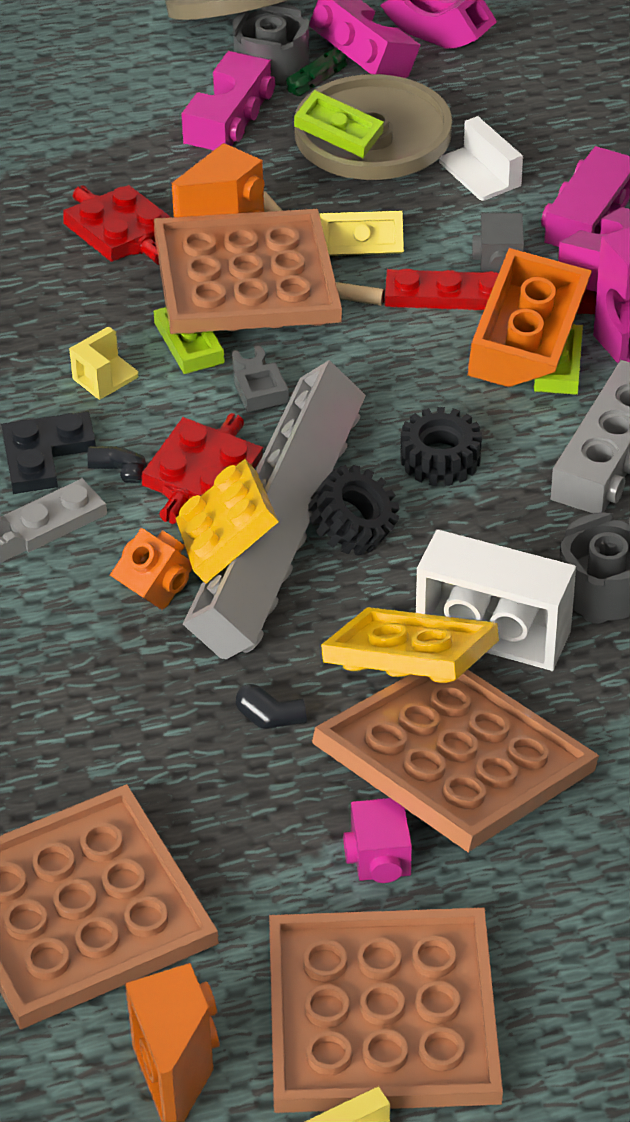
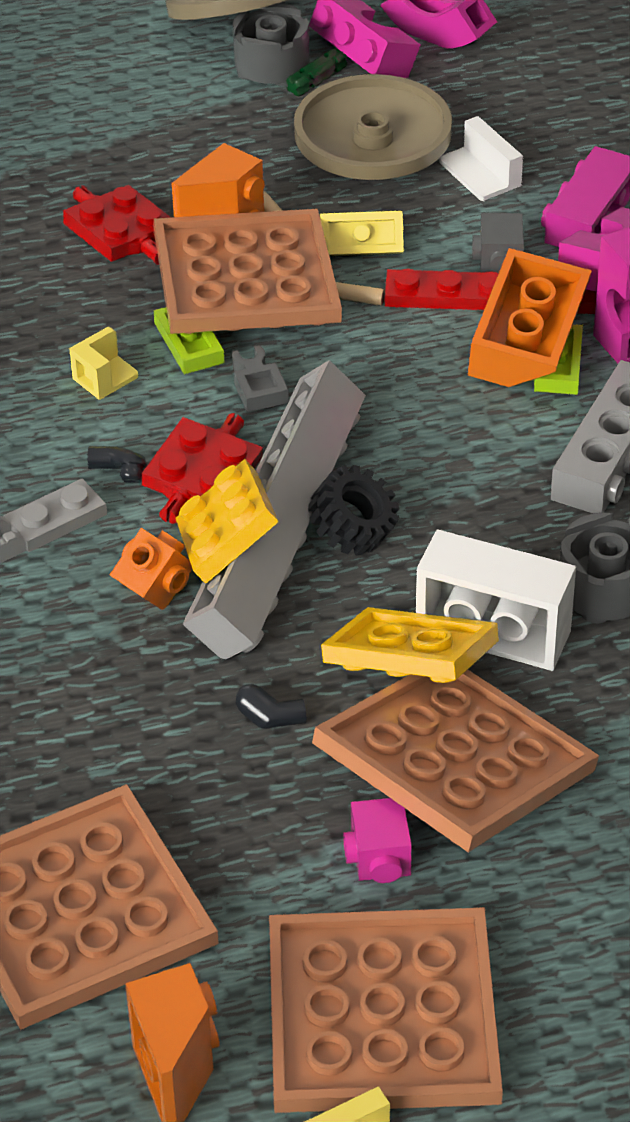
(35, 442): black plate -> none
(239, 90): dark pink arch -> none
(338, 124): lime plate -> none
(440, 463): black tyre -> none

